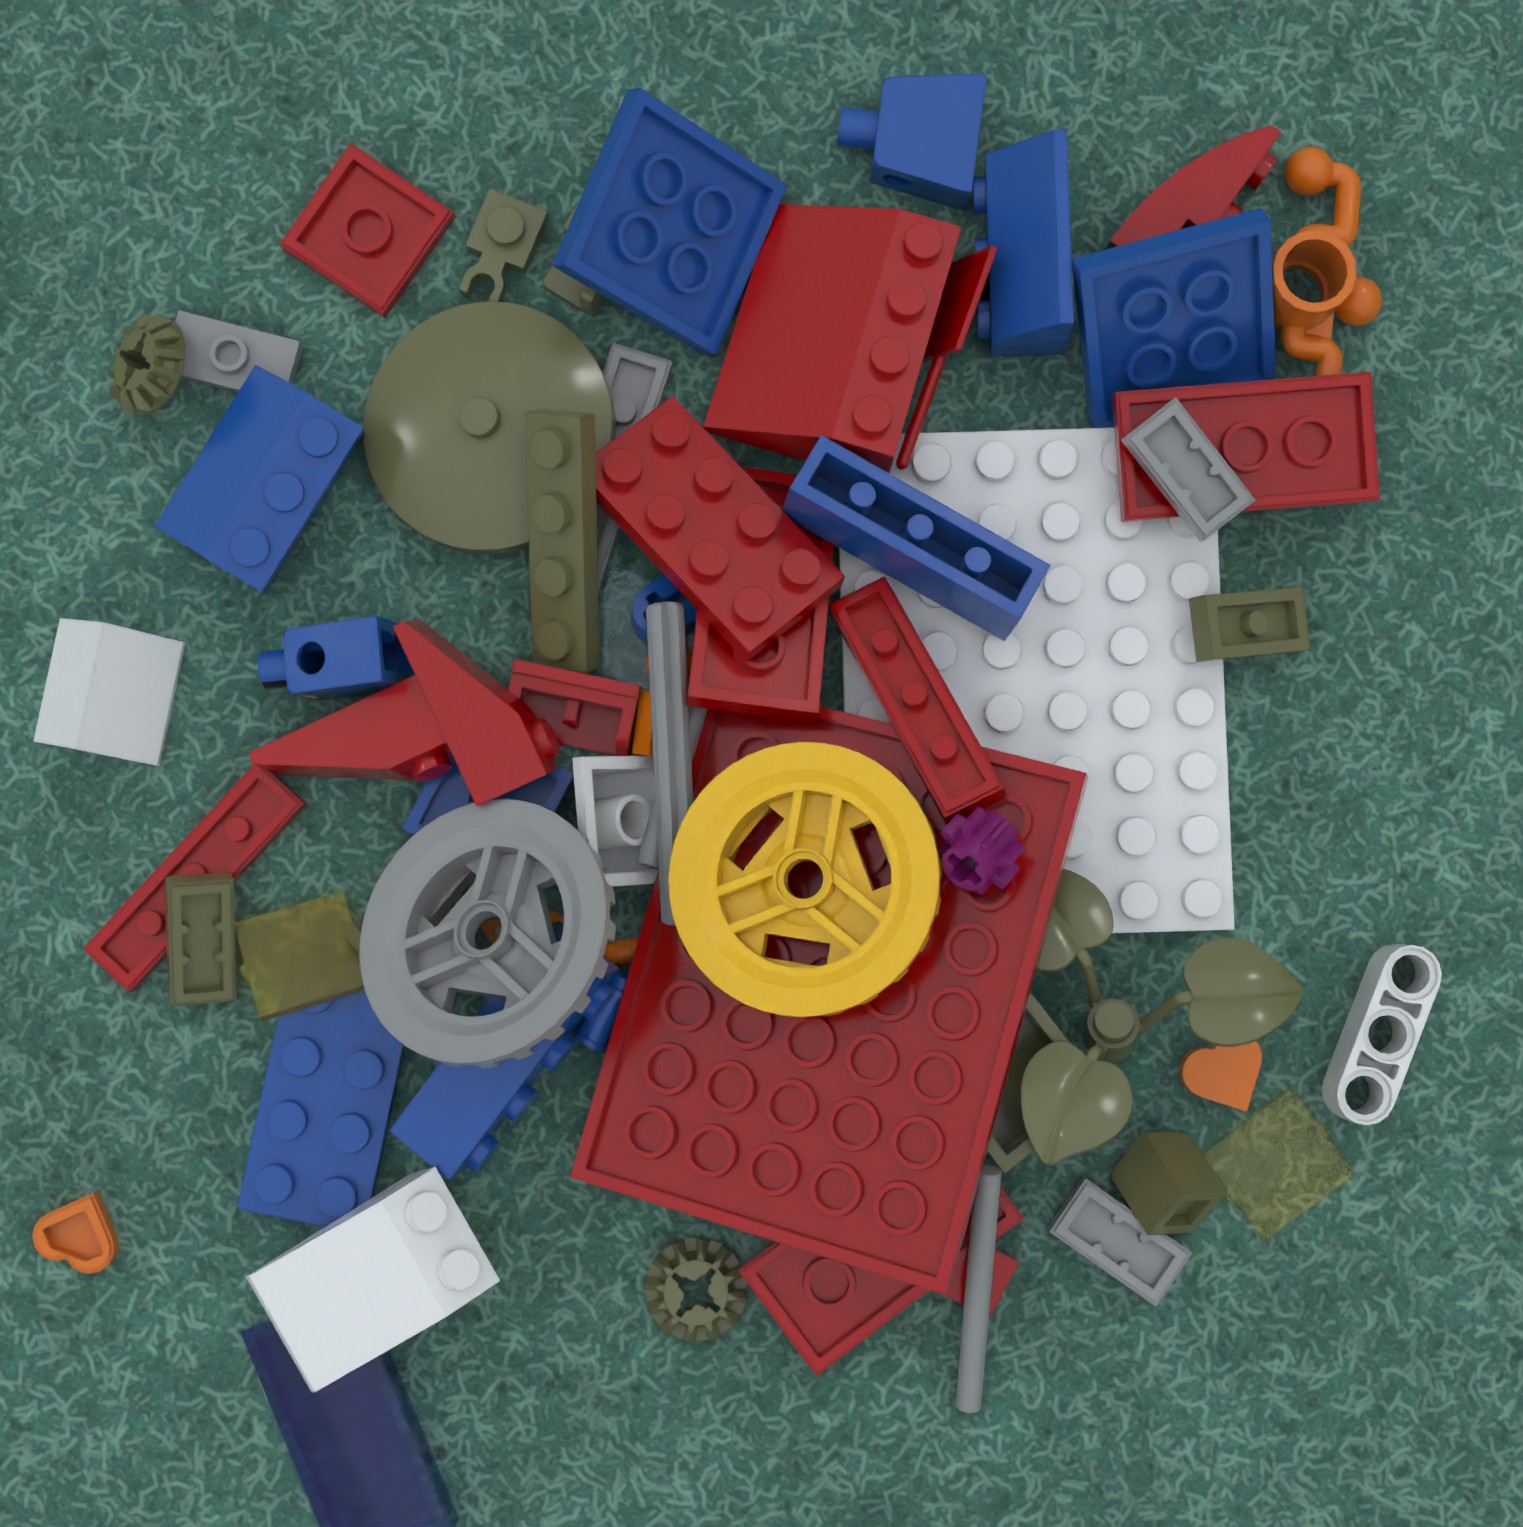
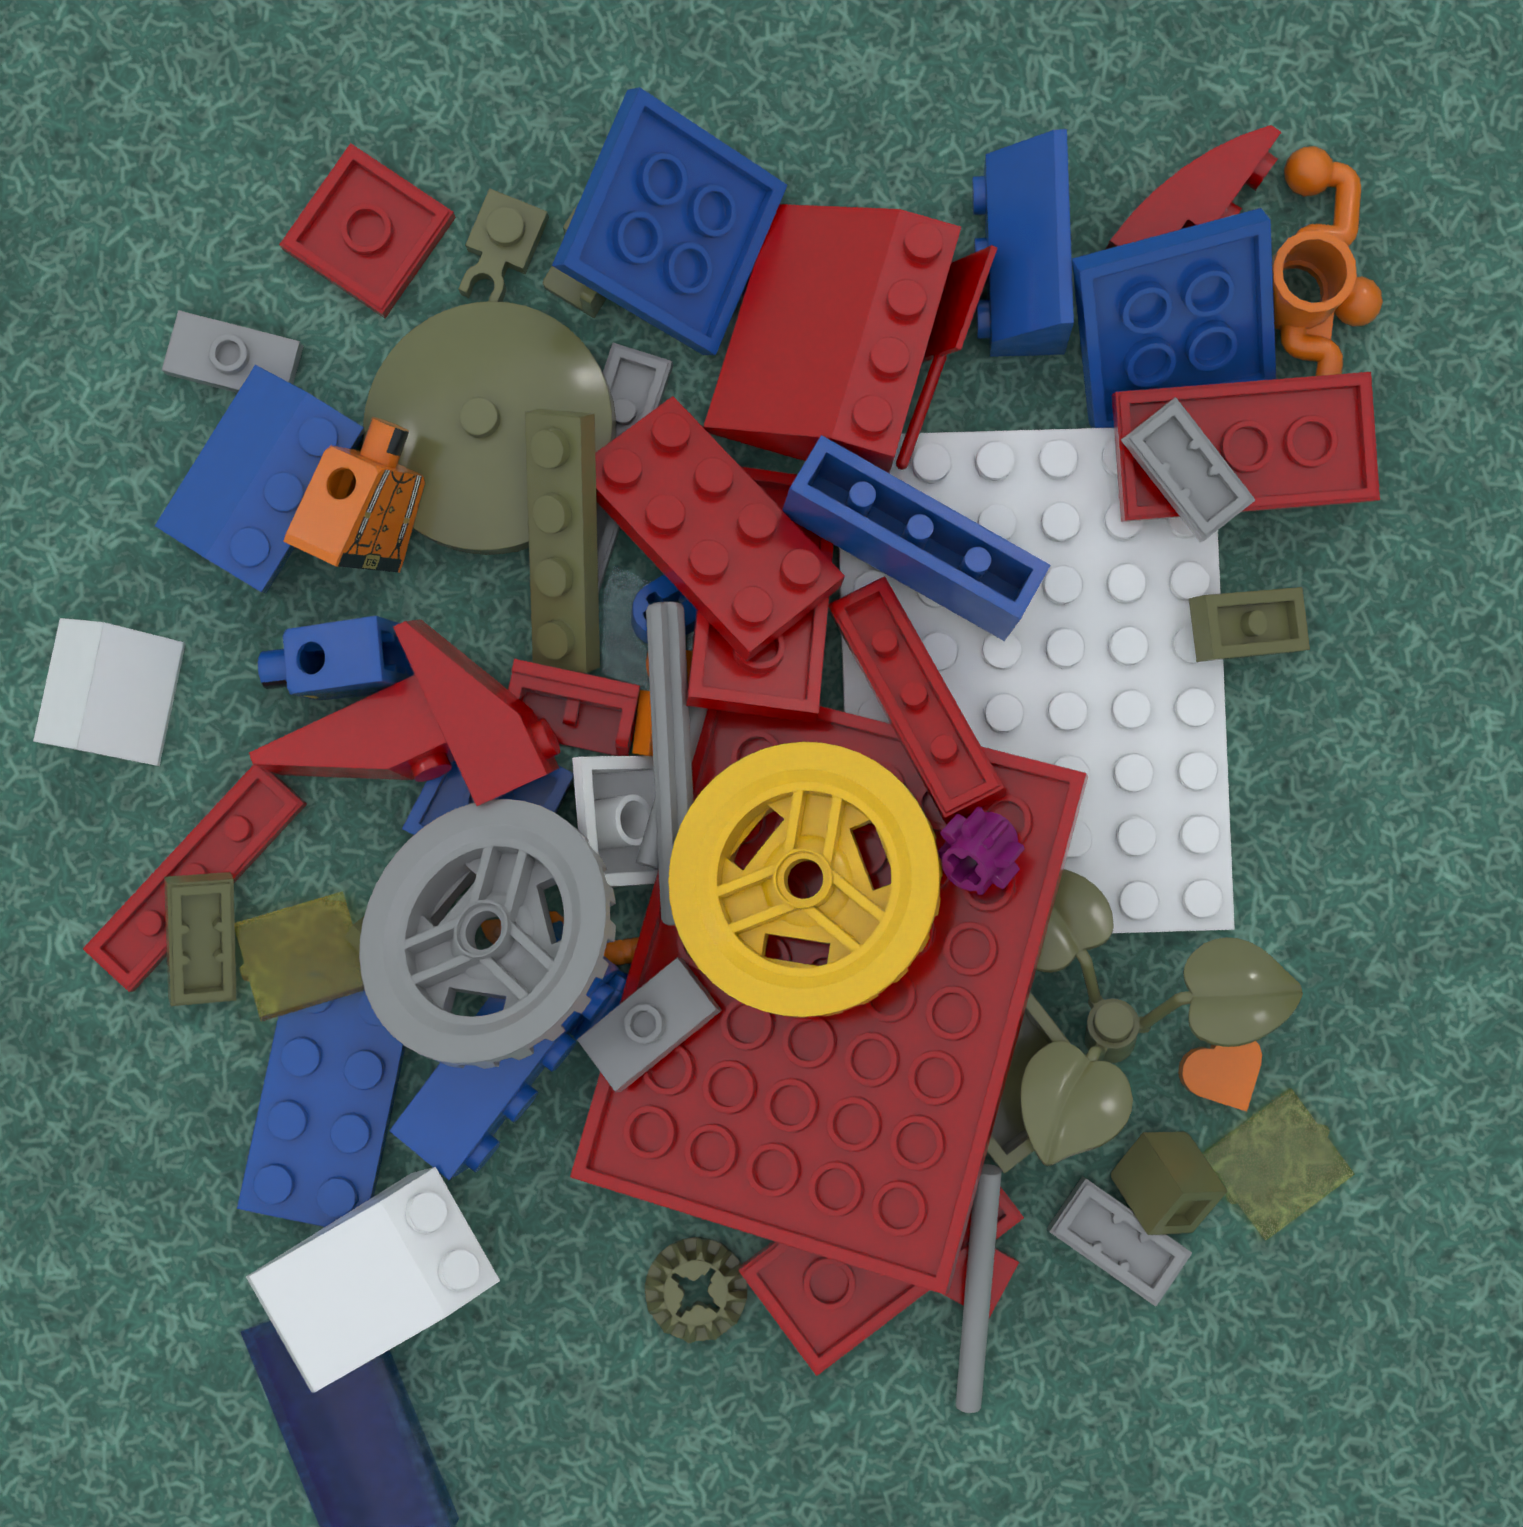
(79, 1234): orange tile -> none
(158, 343): olive gear -> none
(360, 504): none -> orange torso
(649, 1025): none -> light grey plate
(922, 135): blue torso -> none
(1407, 1014): white beam -> none

